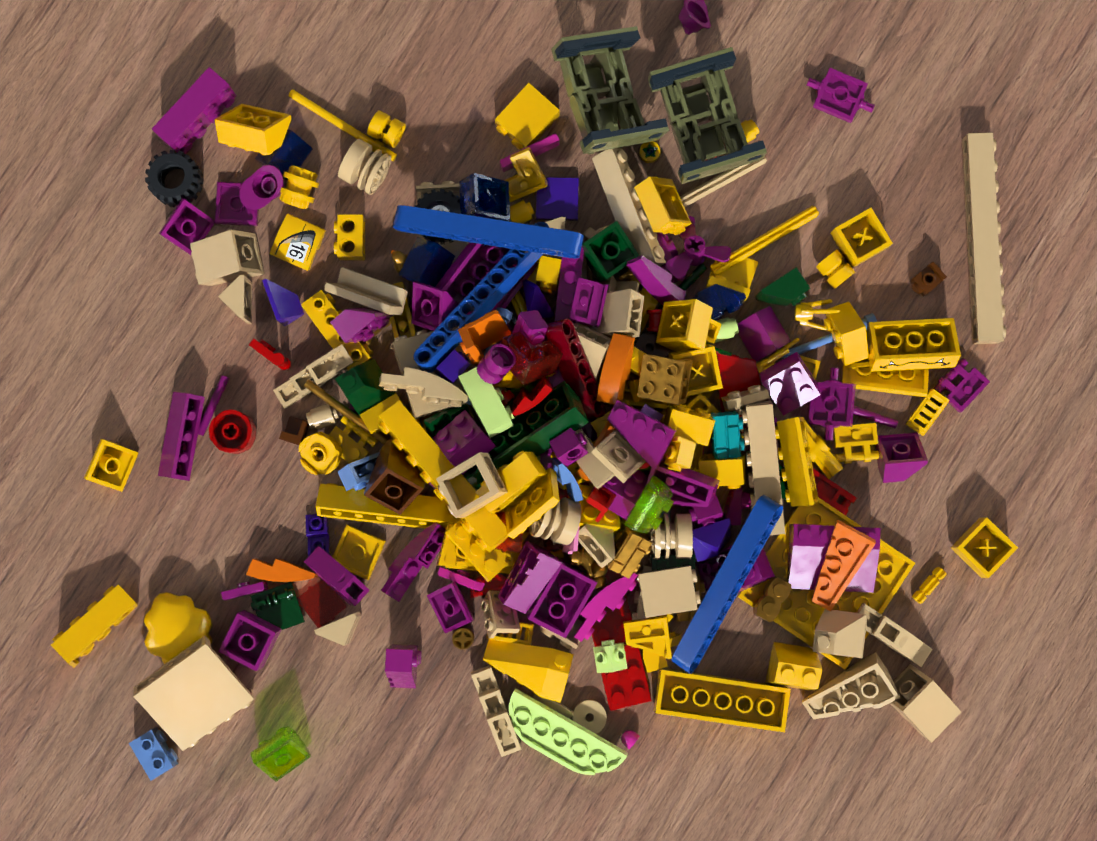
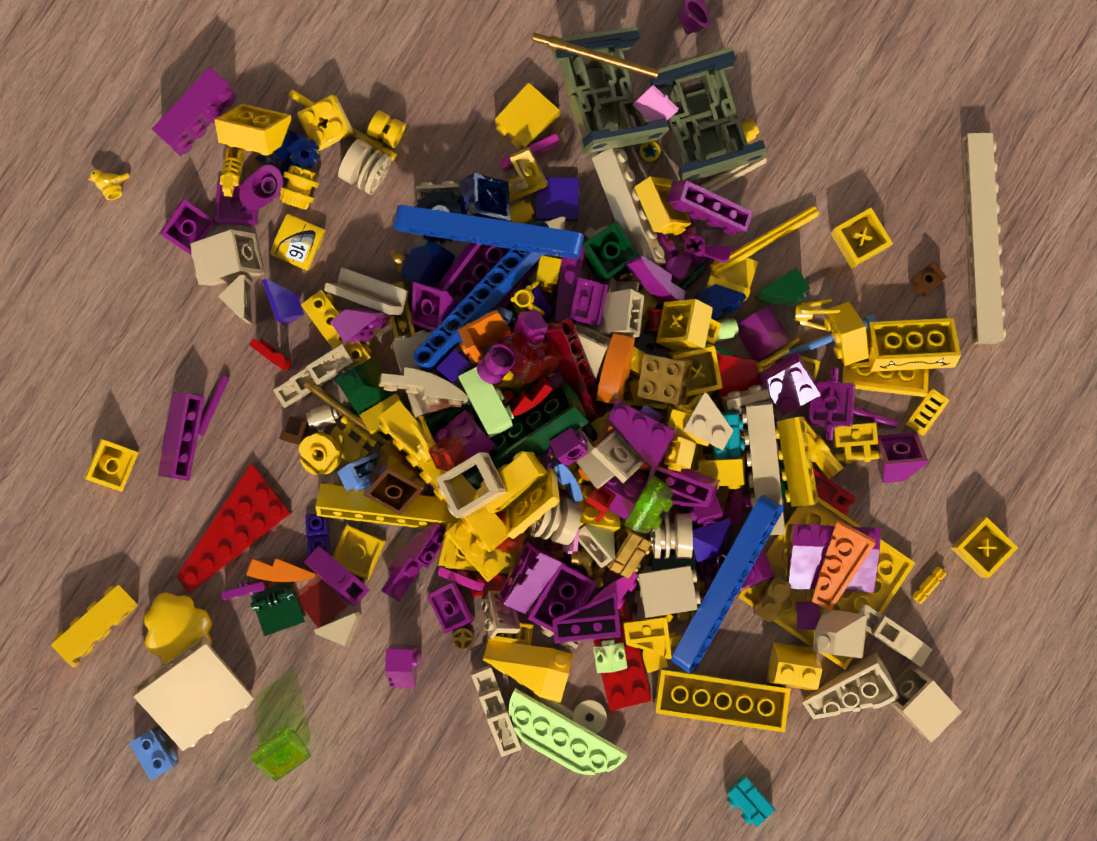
(108, 183): none -> yellow animal
(167, 163): black tyre -> none
(230, 420): red brick -> none
(231, 171): none -> yellow hinge
(242, 521): none -> red wing
(250, 640): magenta brick -> none
(298, 145): none -> clear blue brick
(337, 127): none -> yellow brick
(356, 237): yellow brick -> none
(423, 453): none -> yellow plant
(448, 453): none -> clear red panel
(525, 298): none -> yellow plant
(555, 43): none -> pearl gold bar
(589, 622): none -> magenta wedge
(629, 738): dark pink hinge -> none
(655, 105): none -> bright pink piece
(708, 423): none -> tan wing
(709, 206): none -> magenta brick
(749, 800): none -> teal brick
(807, 615): none -> magenta sticker
(835, 269): yellow wheel -> none
(840, 95): magenta plate -> none
(966, 390): magenta plate -> none

